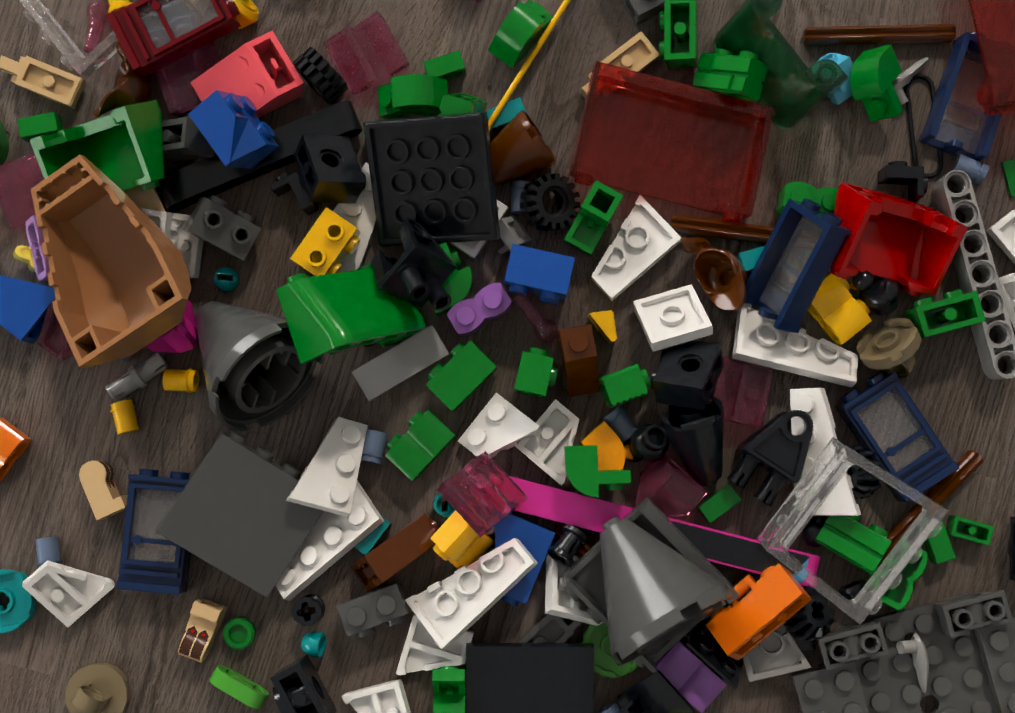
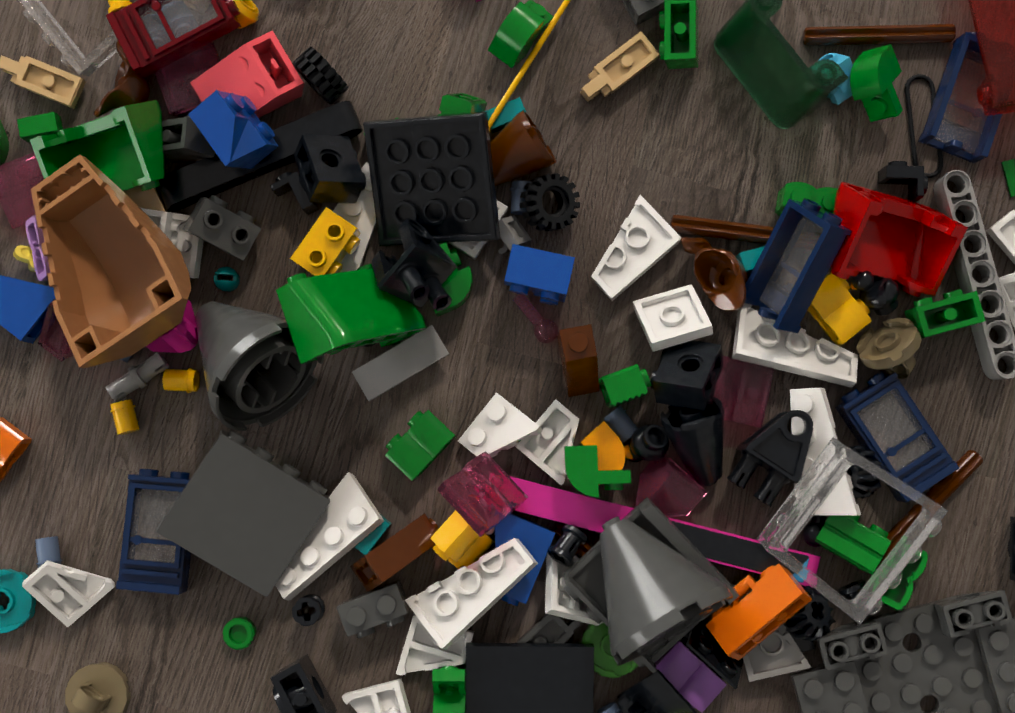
(96, 12): clear pink bar -> none
(101, 489): tan leg -> none
(201, 629): tan leg -> none
(239, 687): bright green beam -> none
(314, 644): teal hinge -> none
(333, 471): white wing -> none
(366, 53): clear pink slope -> none
(374, 446): sand blue piece -> none
(412, 94): green brick -> none
(437, 506): teal hinge -> none
(446, 66): green piece -> none
(461, 375): green brick -> none
(488, 305): medium lavender brick -> none
(535, 373): green brick -> none
(593, 218): green brick -> none
(605, 324): yellow slope -> none
(671, 142): clear red windscreen -> none
(718, 503): green piece -> none
(731, 74): green brick -> none
(905, 78): light grey bar -> none
(920, 658): light grey bar -> none
(940, 547): green piece -> none
(969, 530): green piece -> none
(976, 170): sand blue piece -> none

